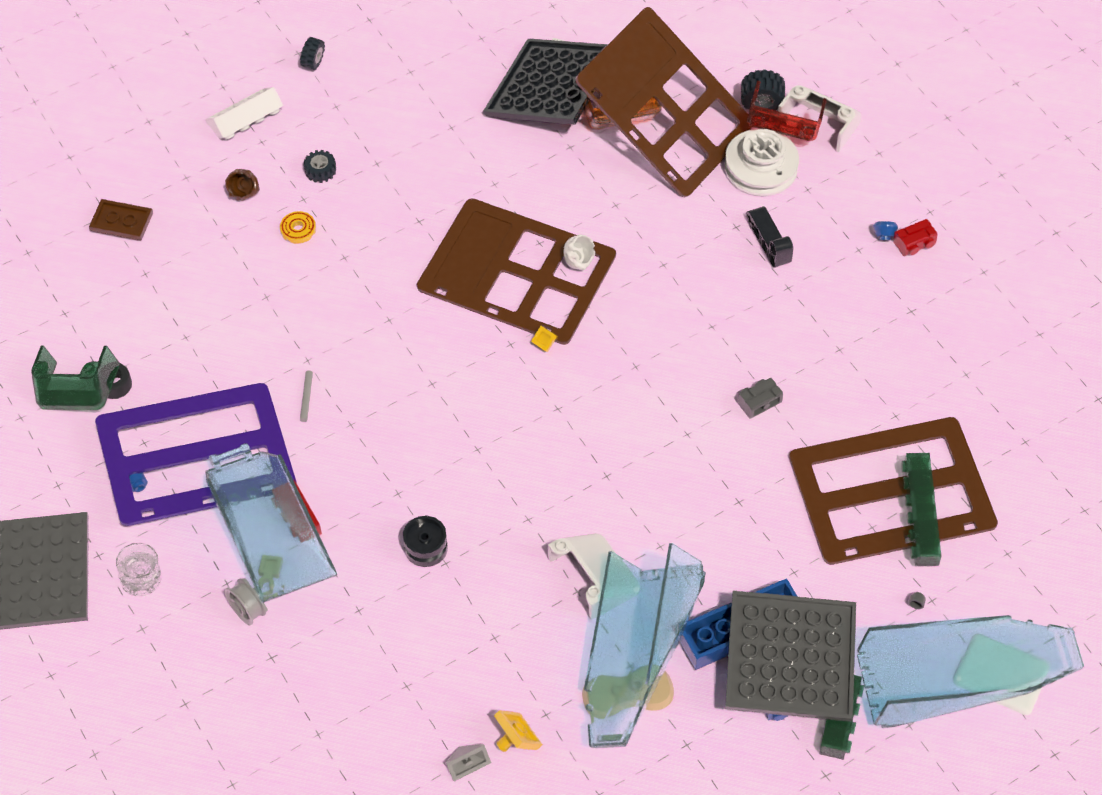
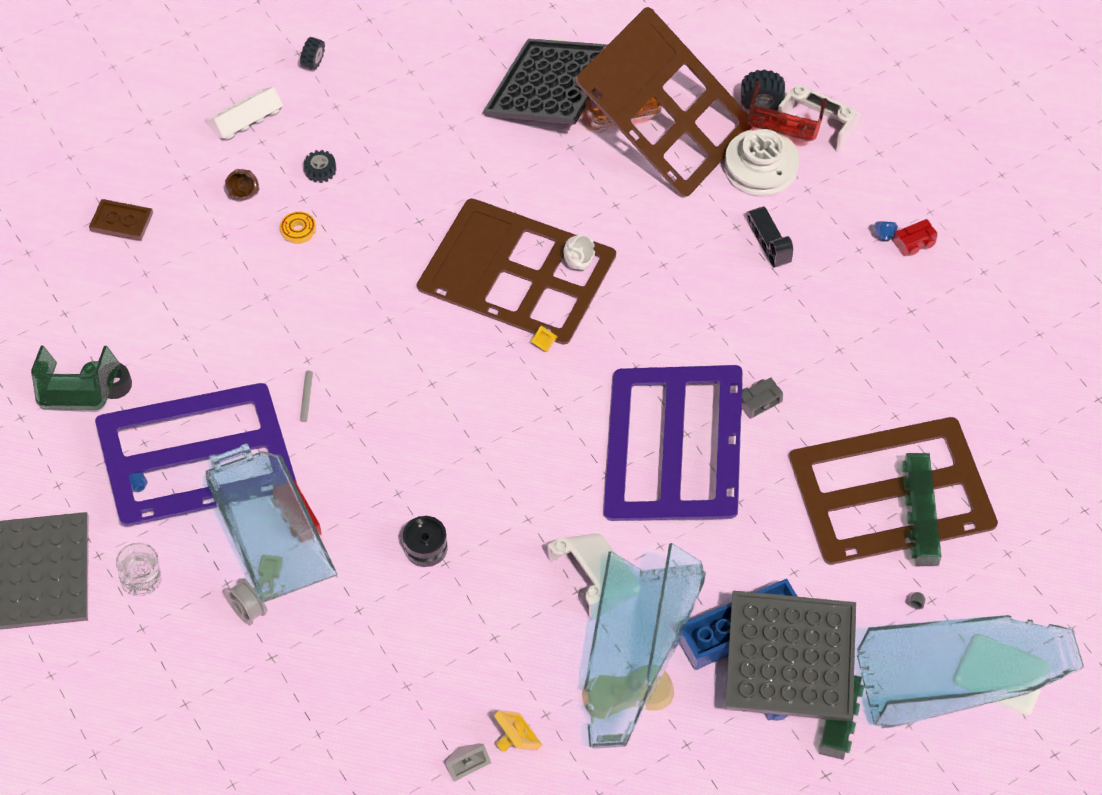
(728, 455): none -> dark purple door

